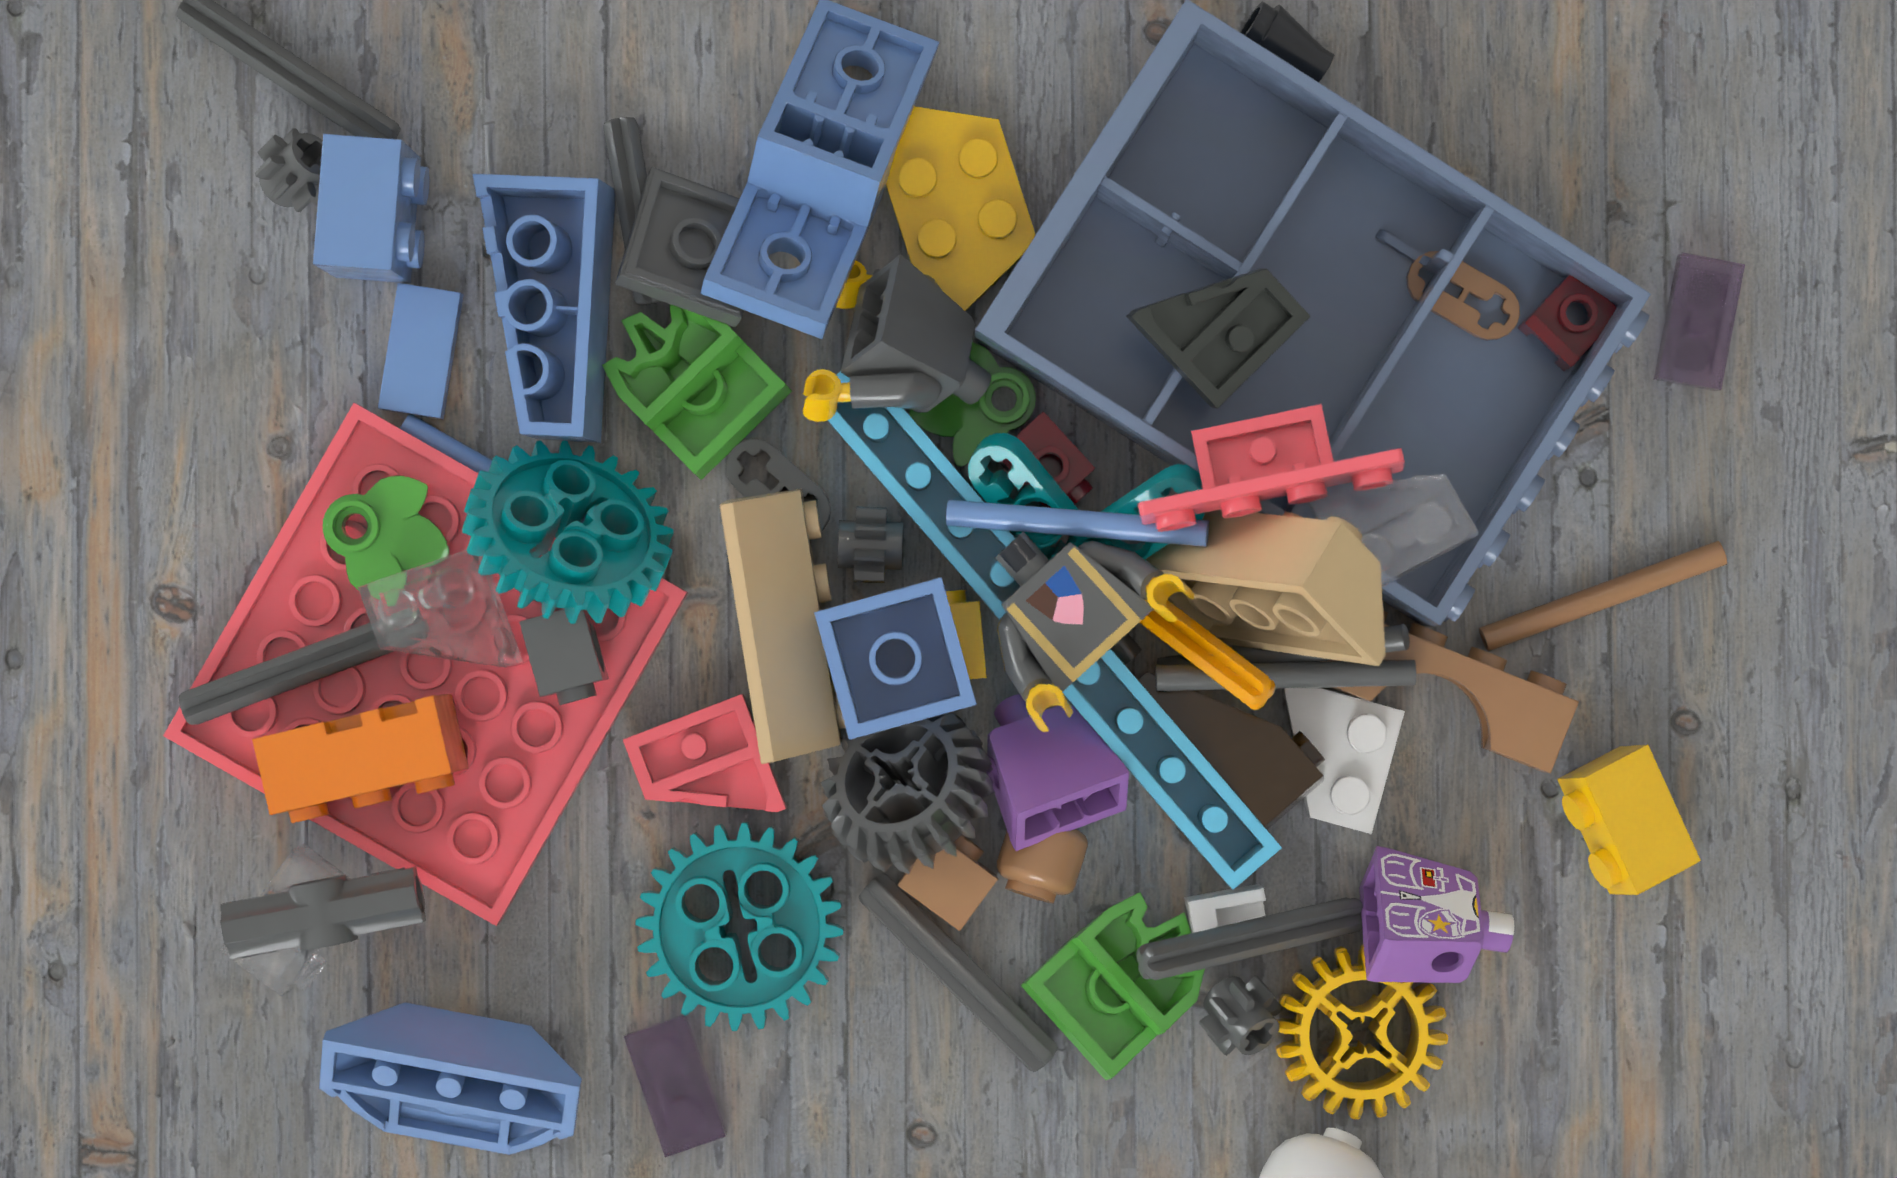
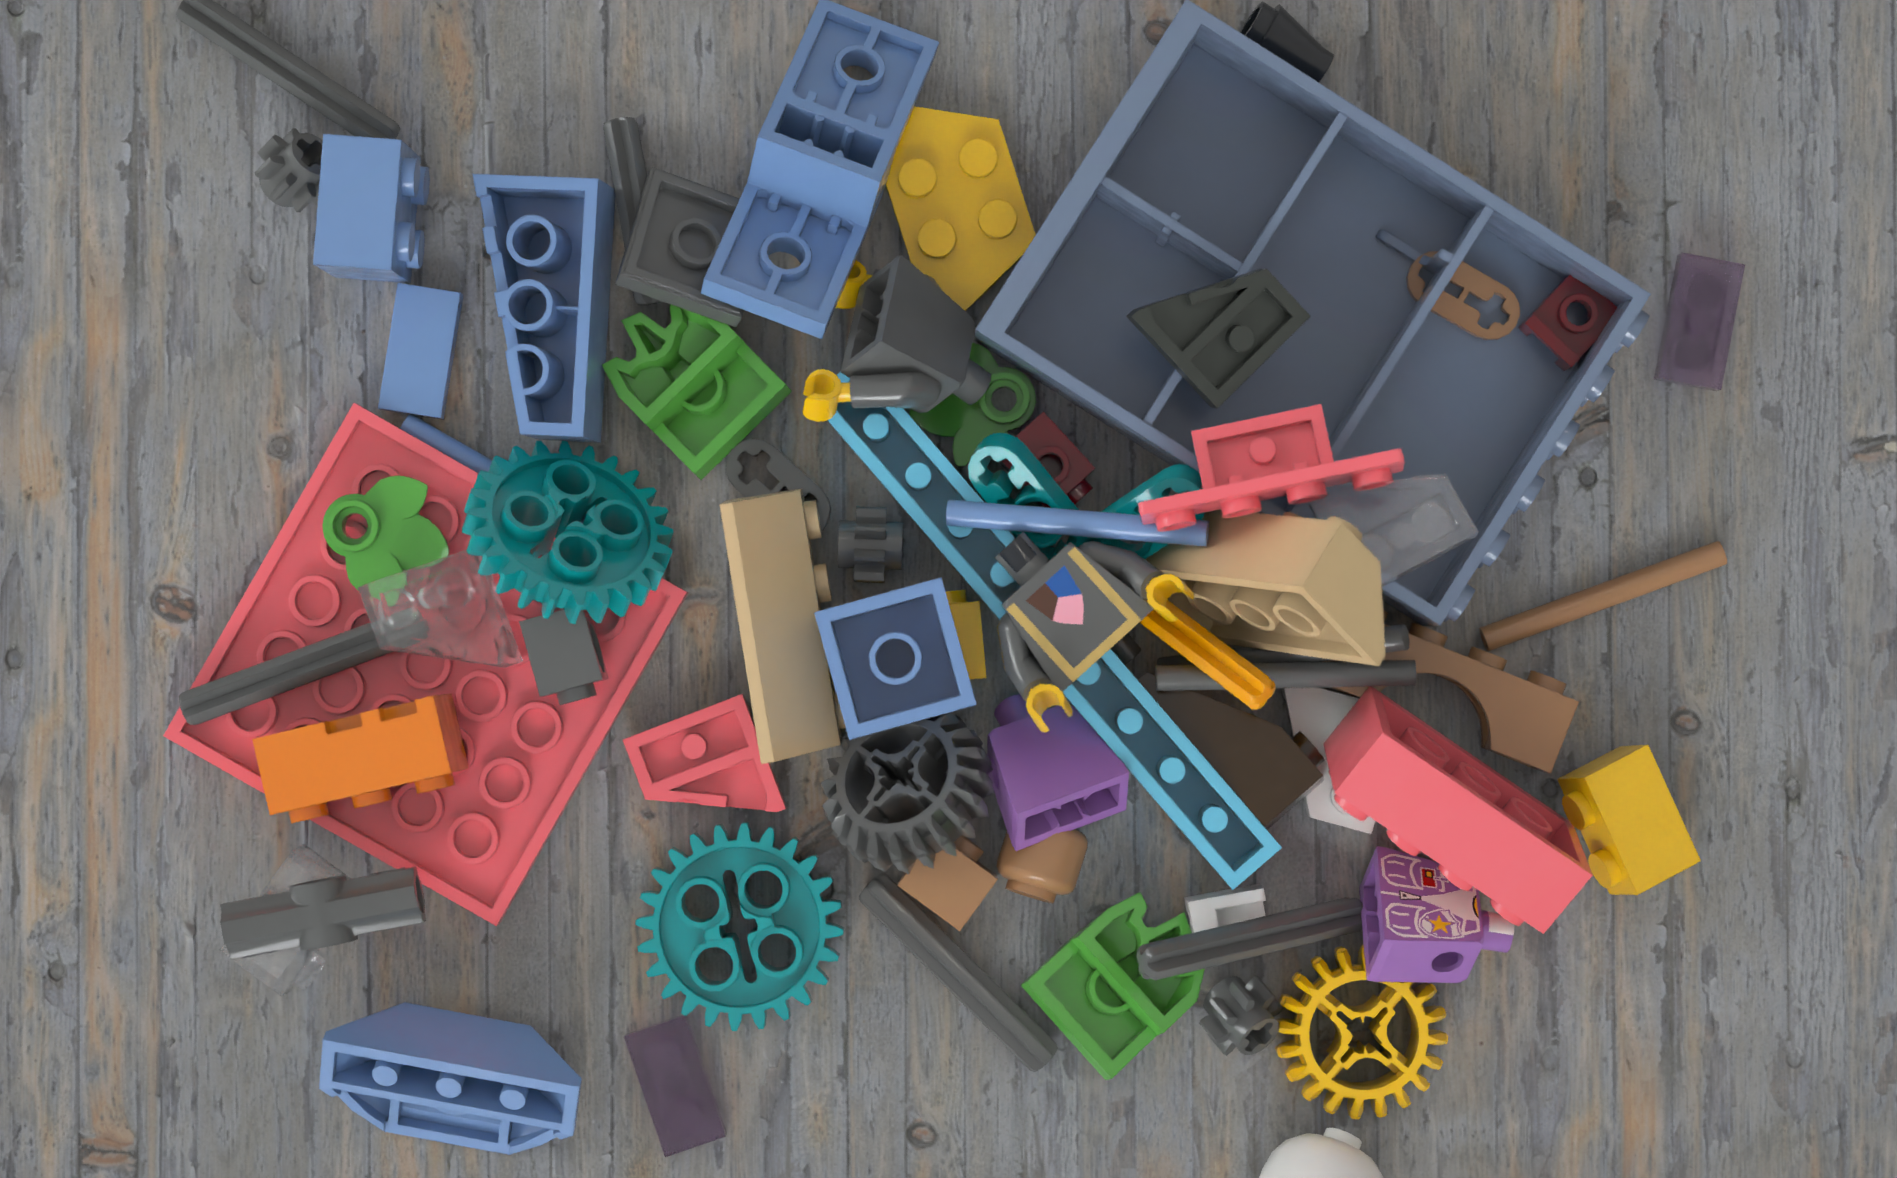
(1455, 811): none -> coral brick

